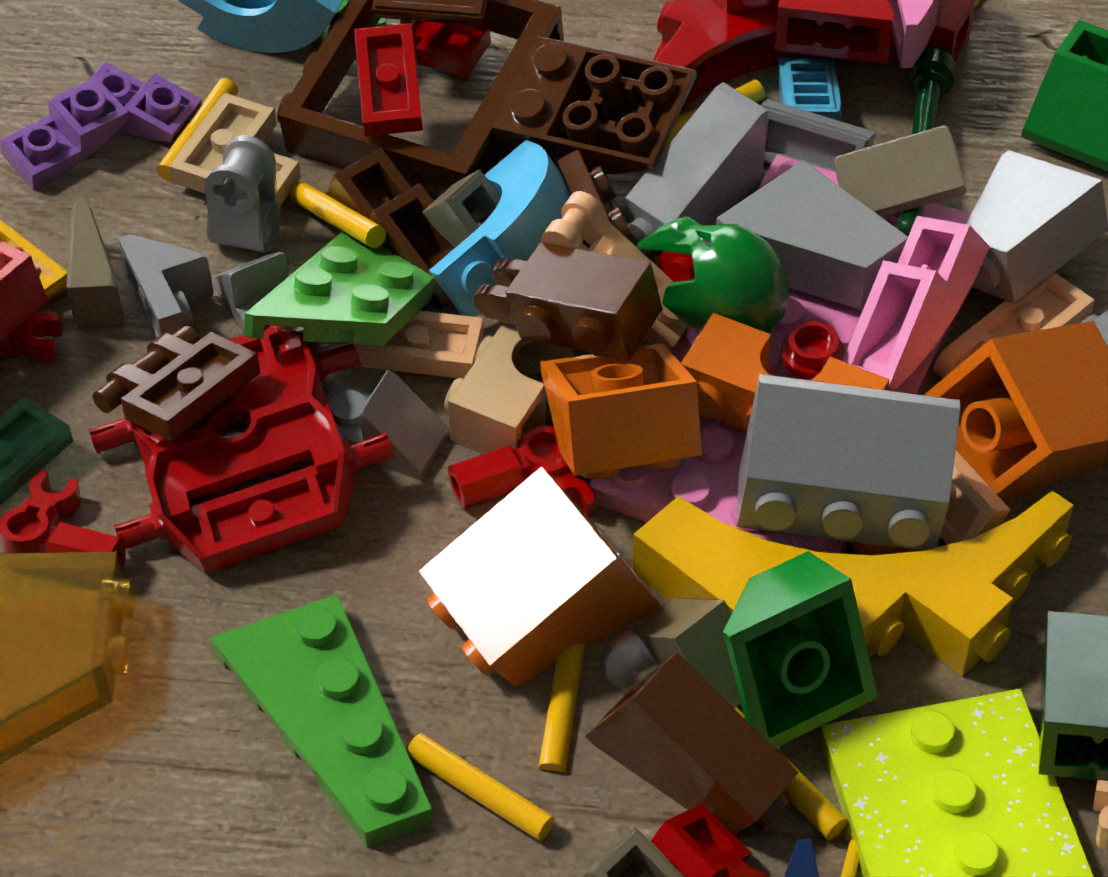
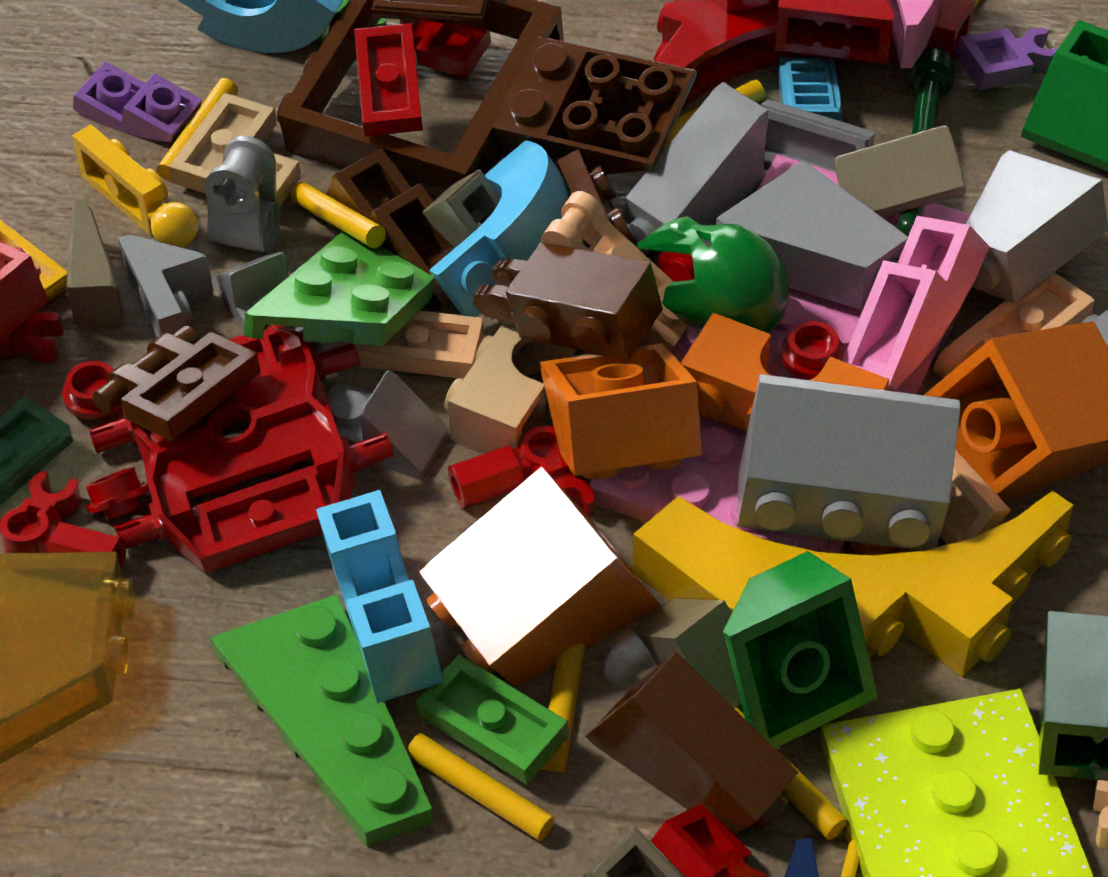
(75, 128): medium lavender slope -> none
(80, 386): none -> red plate
(116, 493): none -> red plate
(133, 189): none -> yellow plate
(379, 597): none -> medium azure arch
(493, 719): none -> bright green plate
(1001, 59): none -> medium lavender plate

